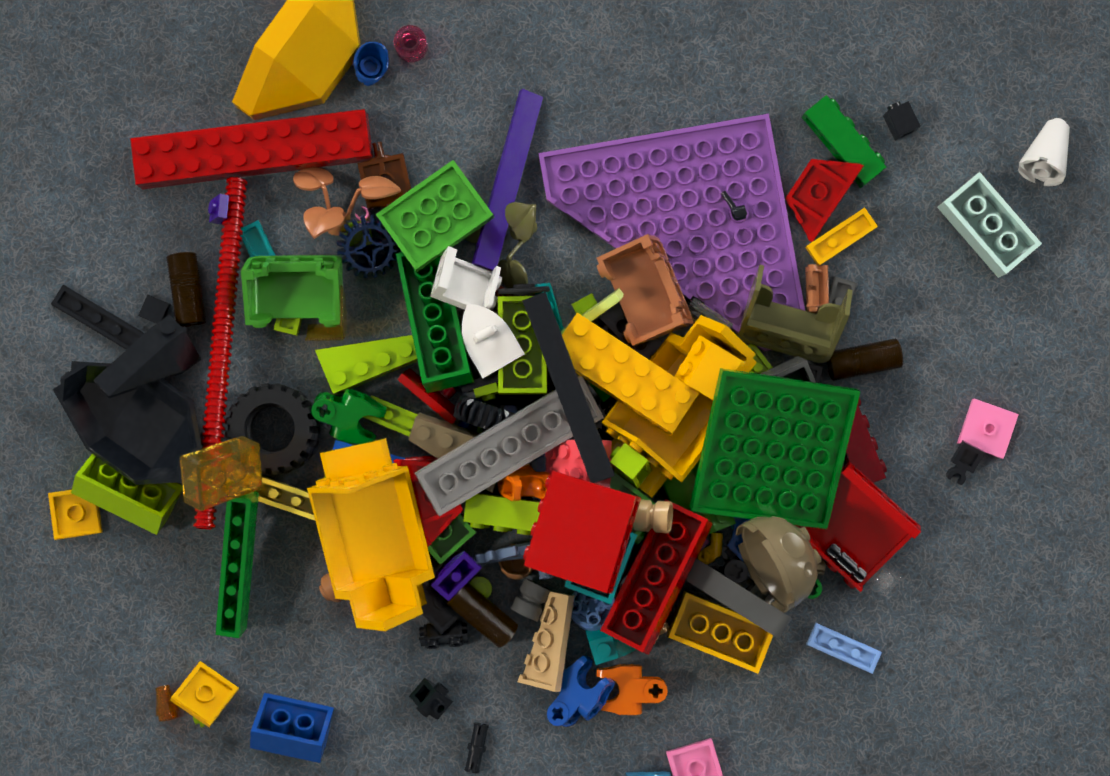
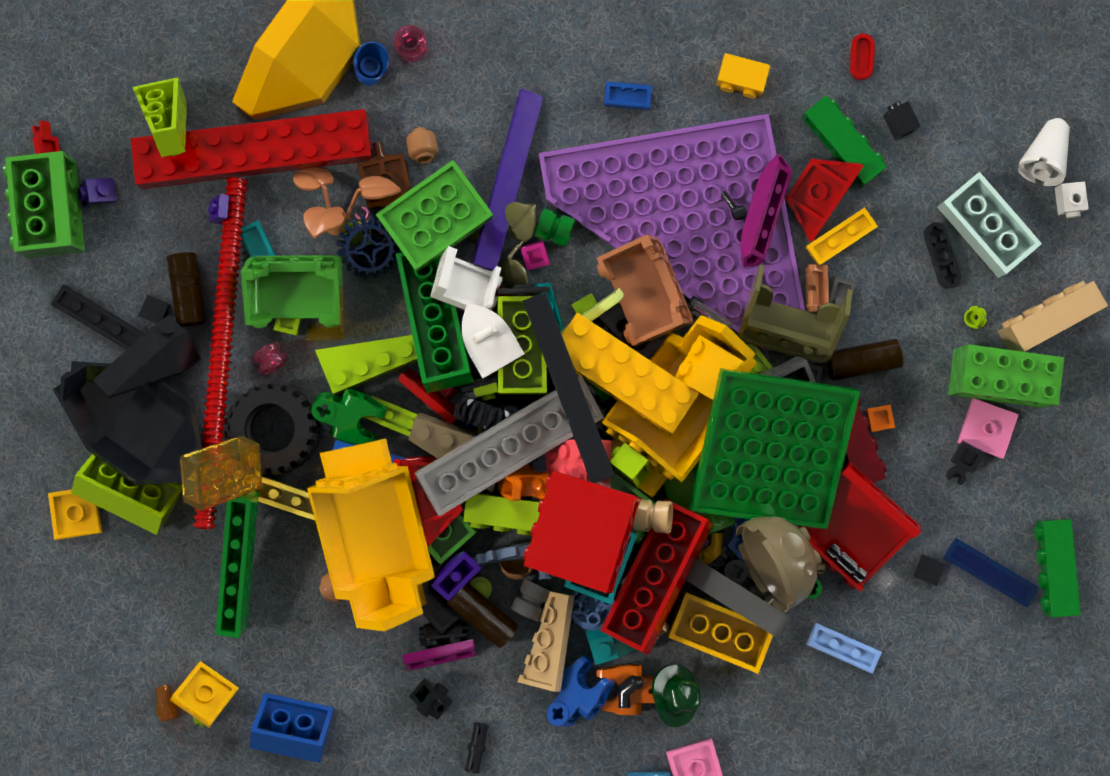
(43, 141): none -> red plate
(44, 204): none -> bright green brick
(97, 191): none -> dark purple bracket
(165, 113): none -> lime wedge
(269, 358): none -> clear pink wheel
(422, 145): none -> medium nougat head
(439, 655): none -> magenta tile
(535, 255): none -> dark pink plate
(554, 227): none -> green wheel
(626, 688): none -> black arm
(628, 96): none -> blue plate
(675, 695): none -> dark green hat
(742, 76): none -> yellow brick
(764, 211): none -> magenta brick
(862, 57): none -> red tile
(880, 418): none -> orange plate
(929, 570): none -> black tile
(940, 274): none -> black beam
(970, 317): none -> lime plate
(990, 572): none -> clear blue tile
(1006, 376): none -> bright green brick
(1053, 317): none -> tan brick
(1058, 568): none -> green brick
(1071, 199): none -> white brick

